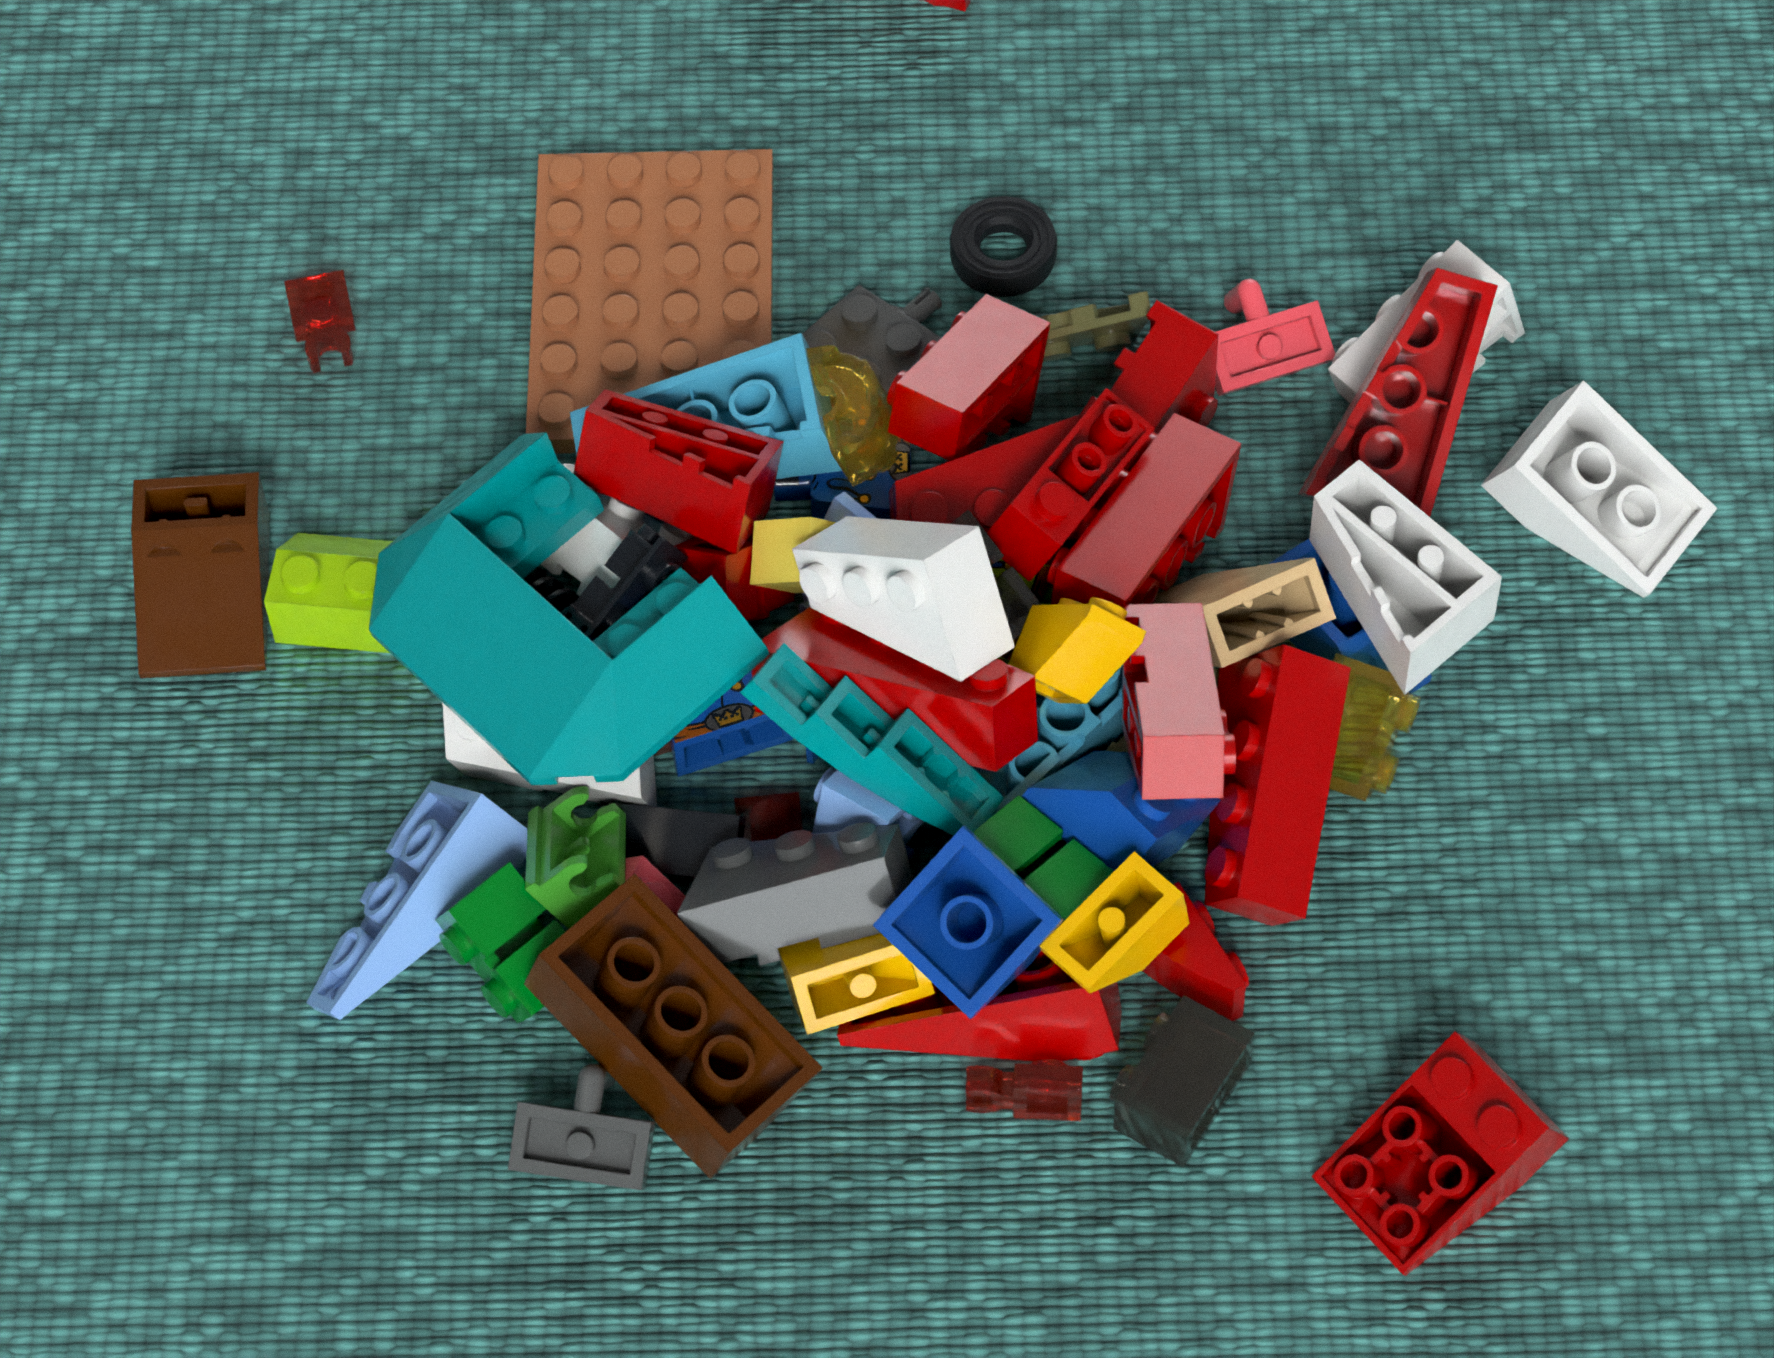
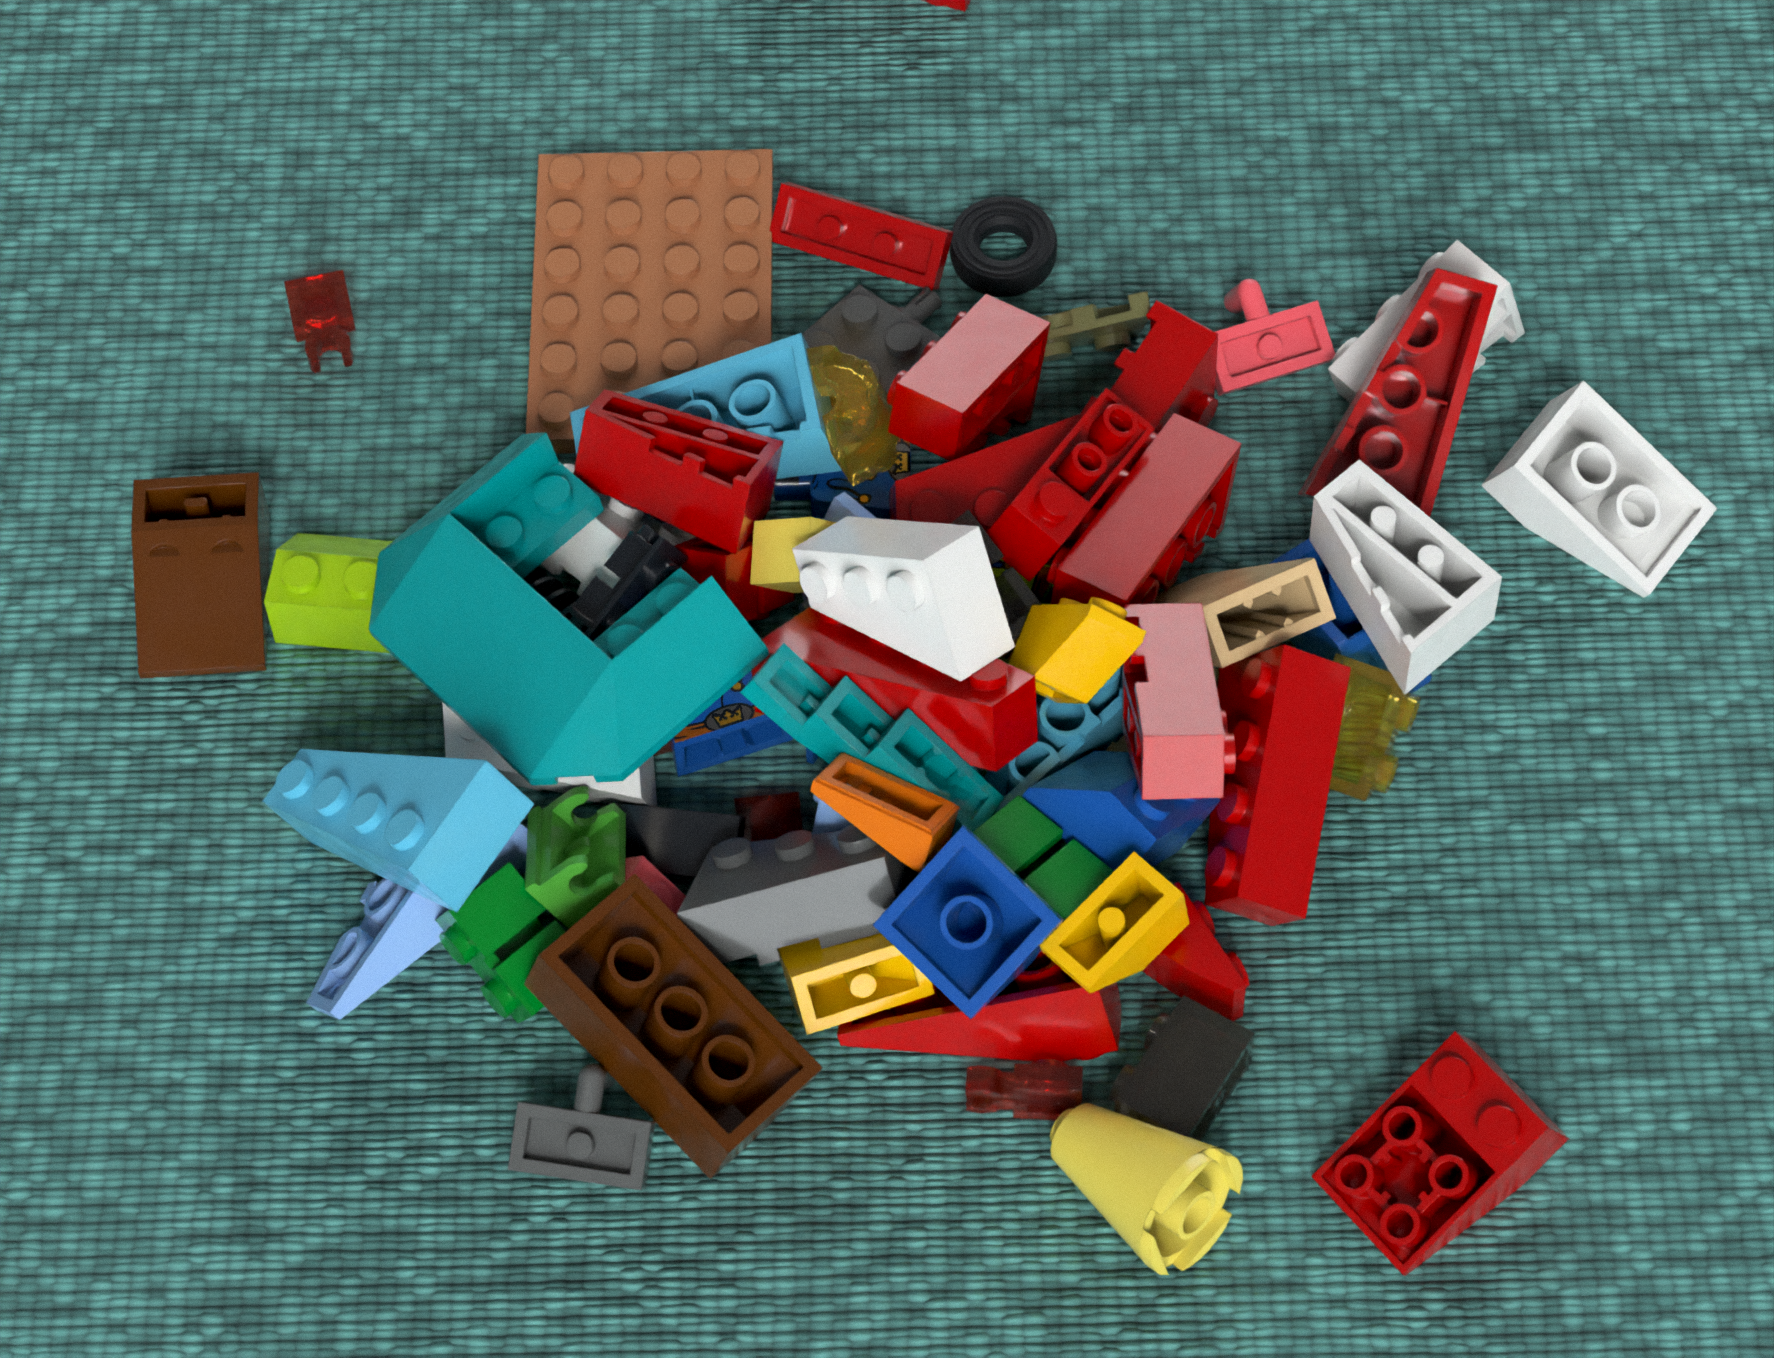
(403, 816): none -> medium azure wedge
(860, 235): none -> red plate
(888, 809): none -> orange slope
(1148, 1182): none -> light yellow cone

